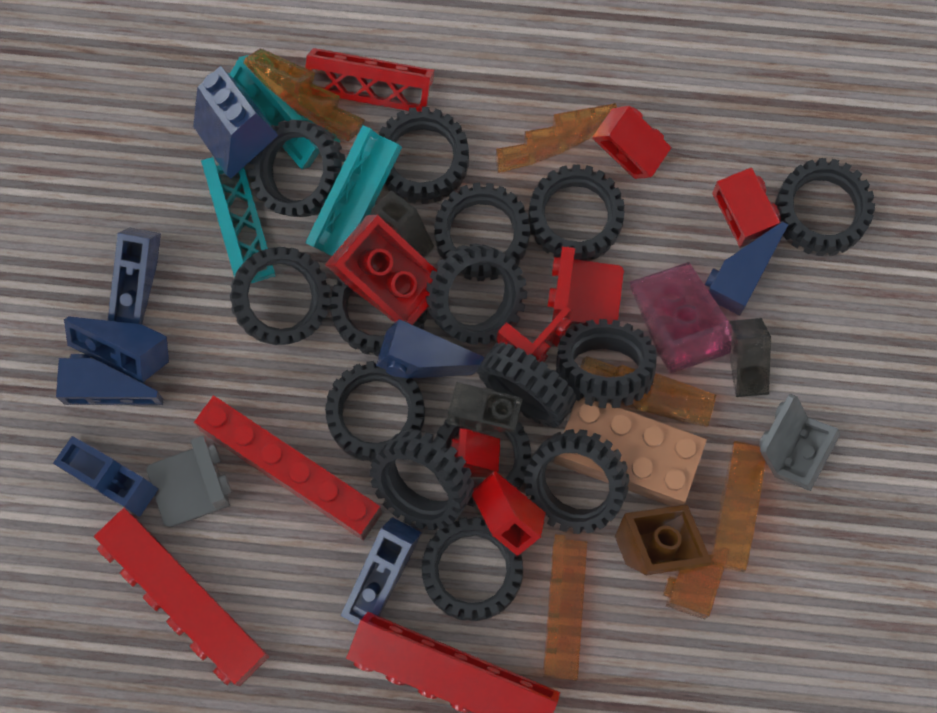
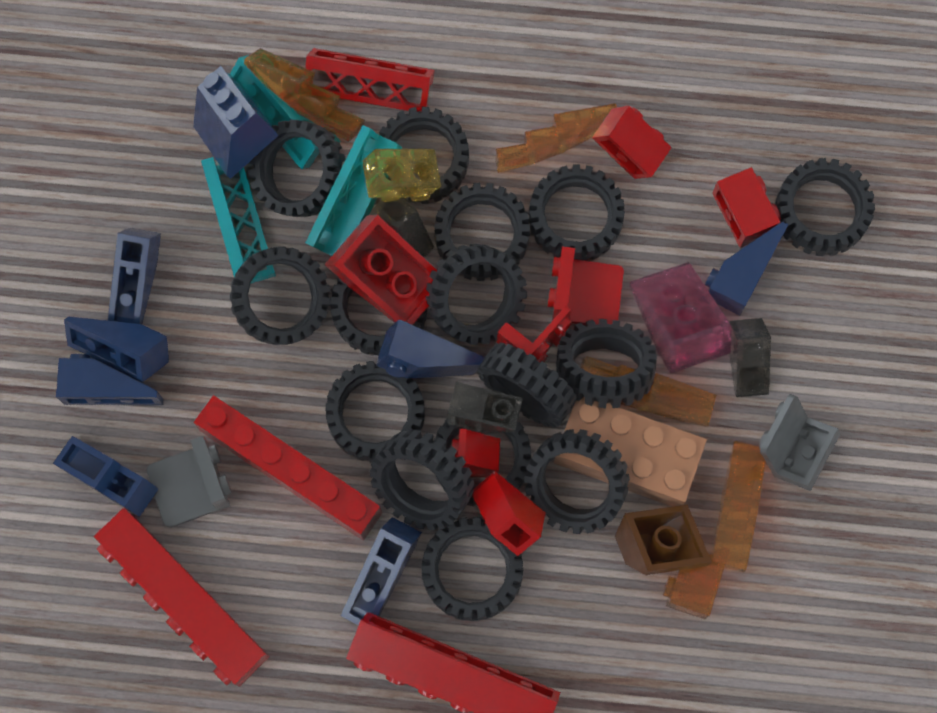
(400, 167): none -> clear yellow brick
(565, 609): clear orange fence -> none

